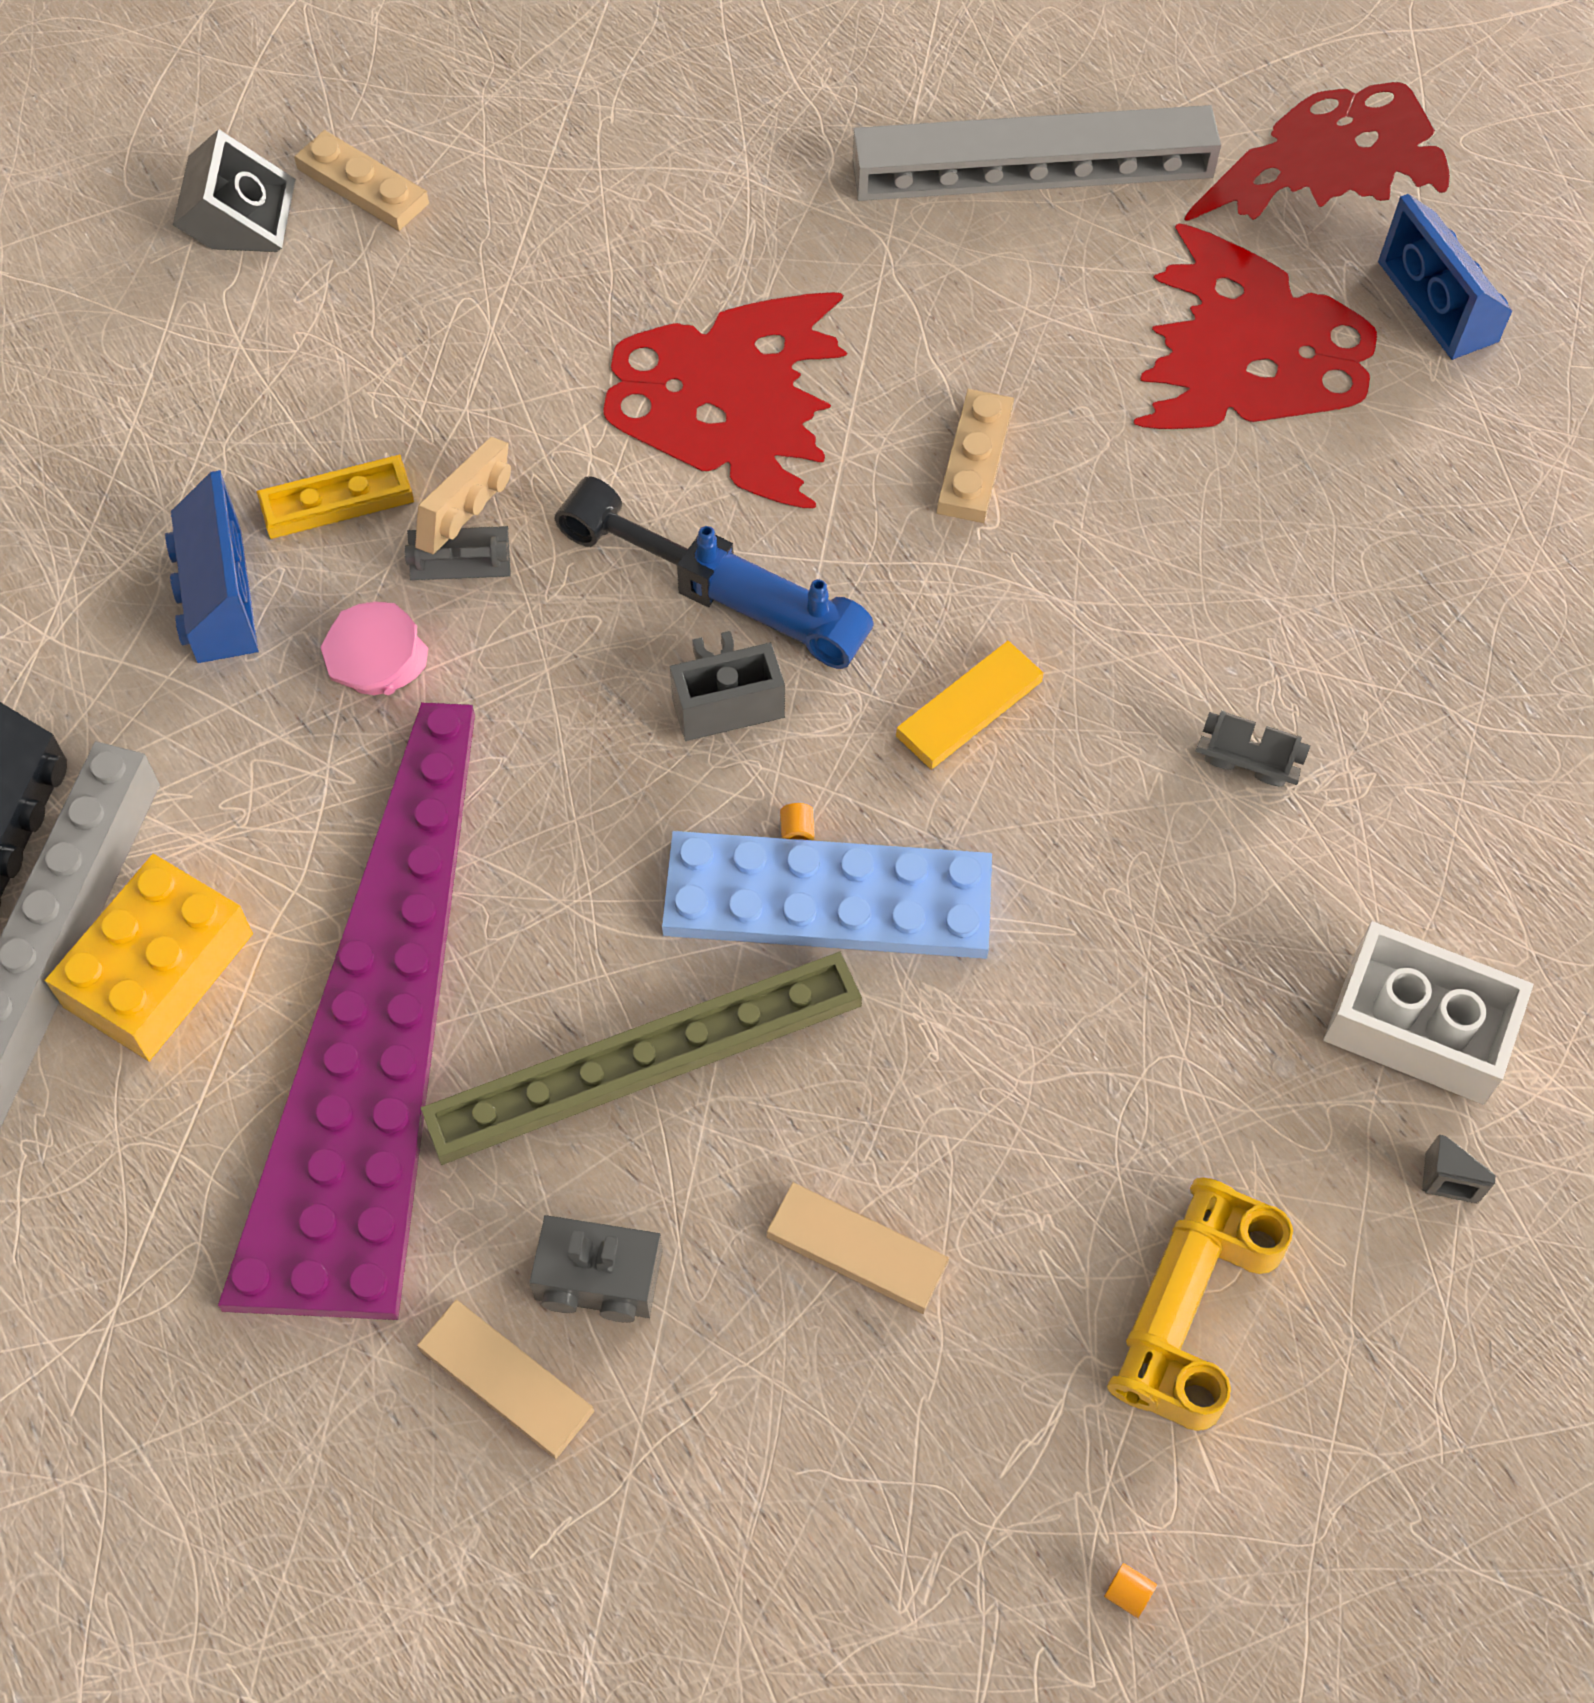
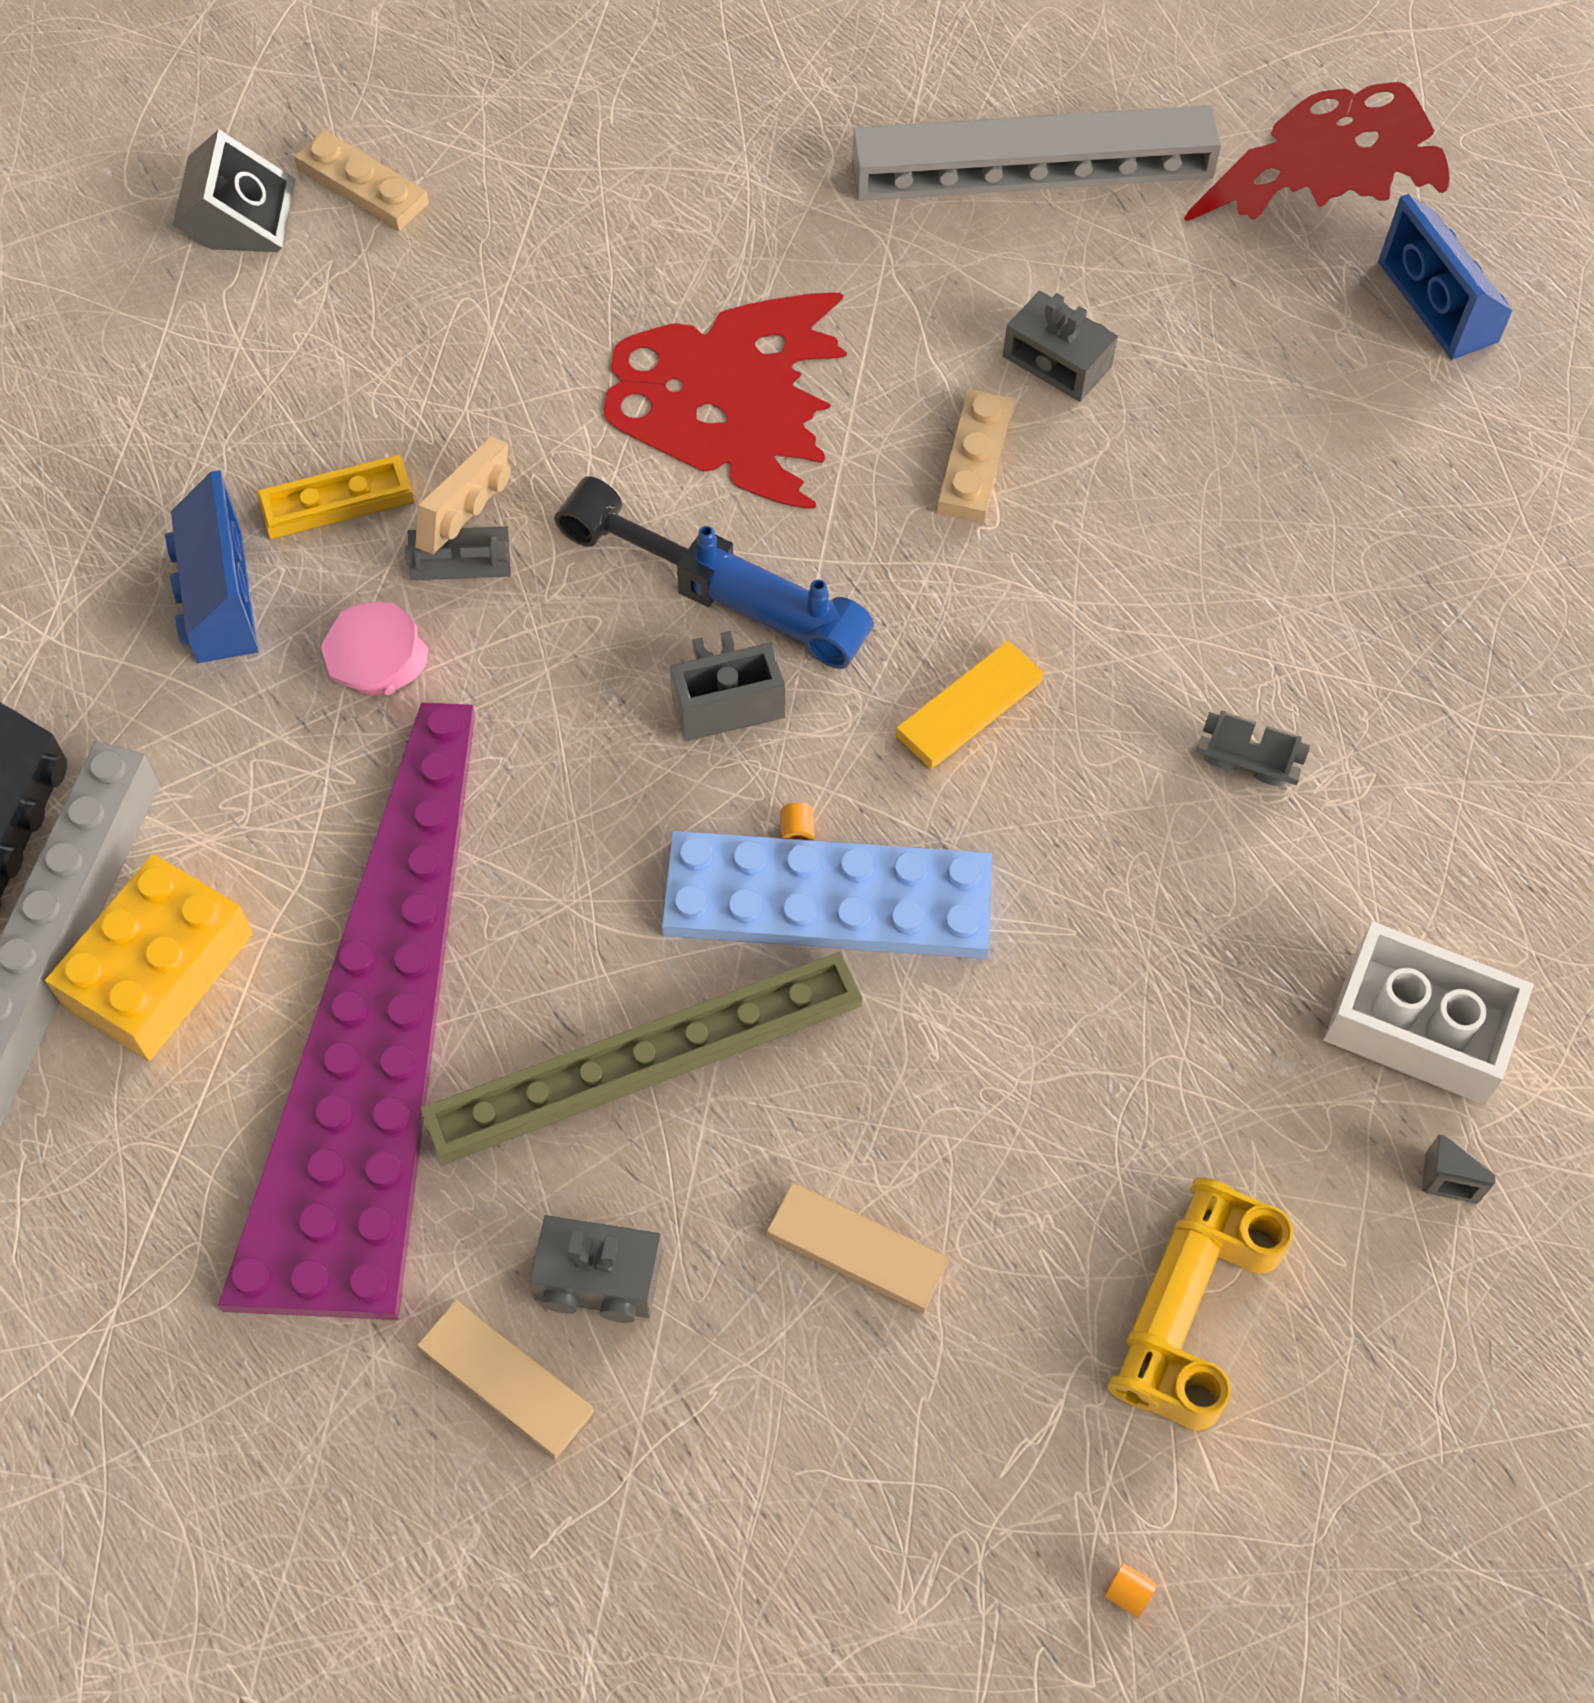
(1060, 345): none -> dark grey brick
(1258, 325): red piece -> none

